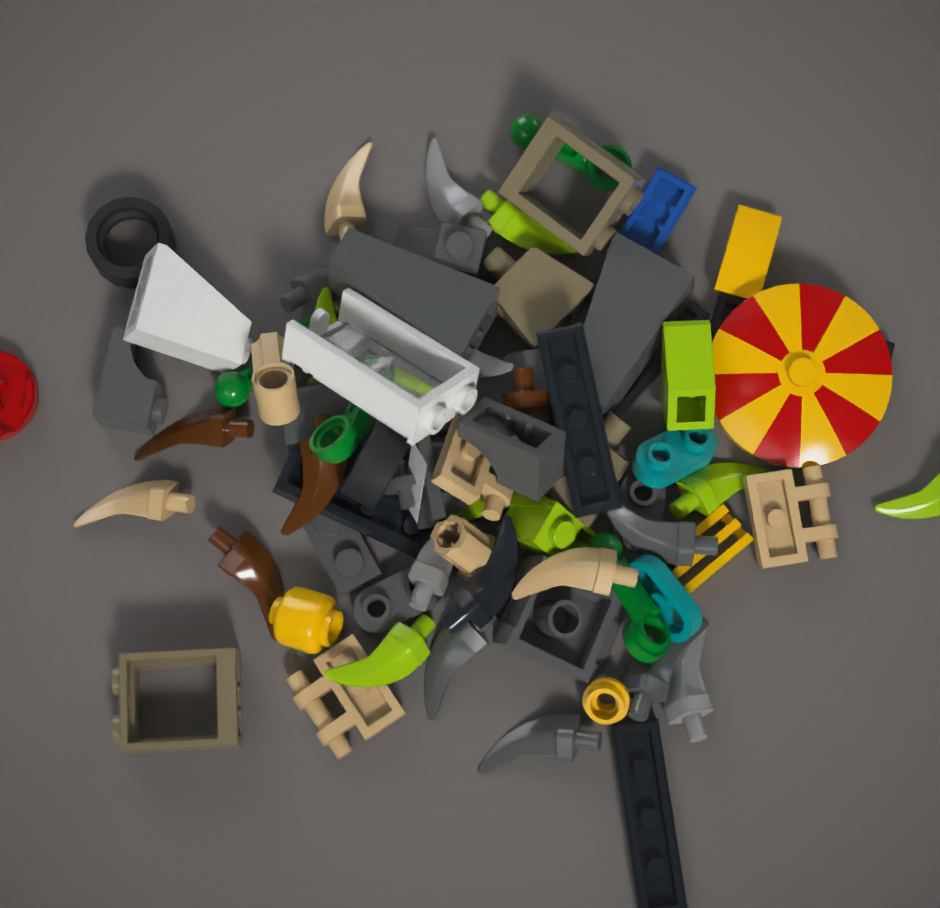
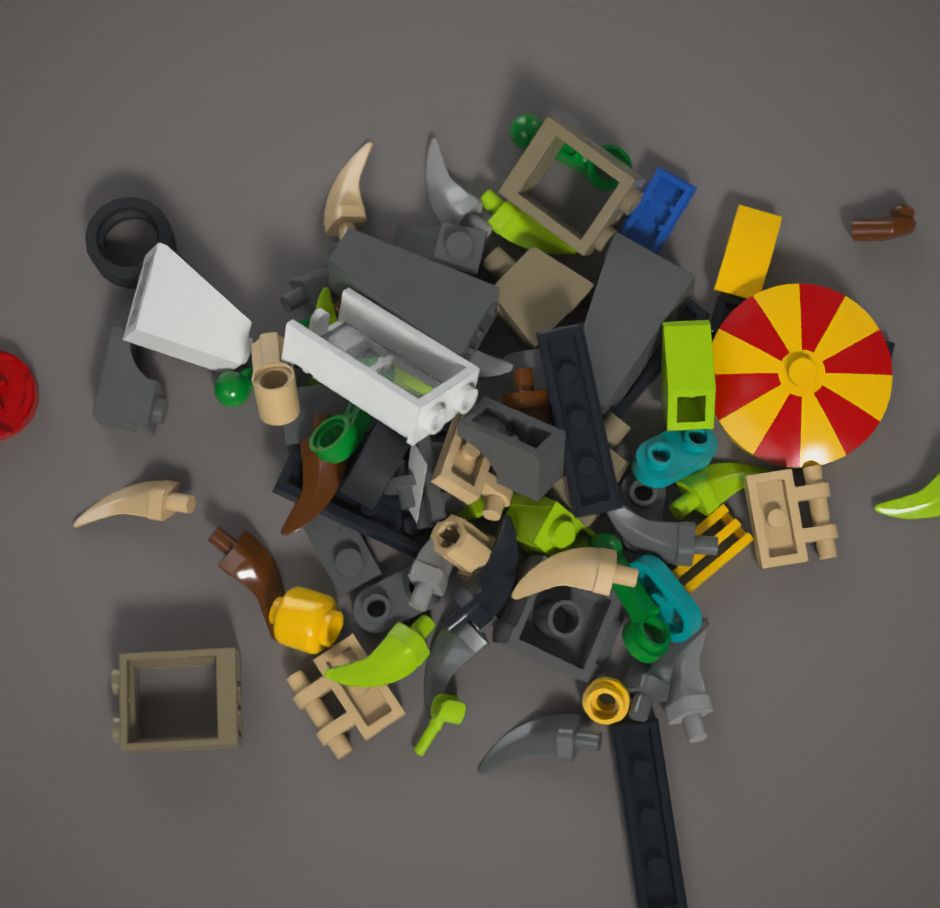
(206, 427): reddish brown bar -> none
(443, 709): none -> lime hand
(881, 229): none -> reddish brown arm

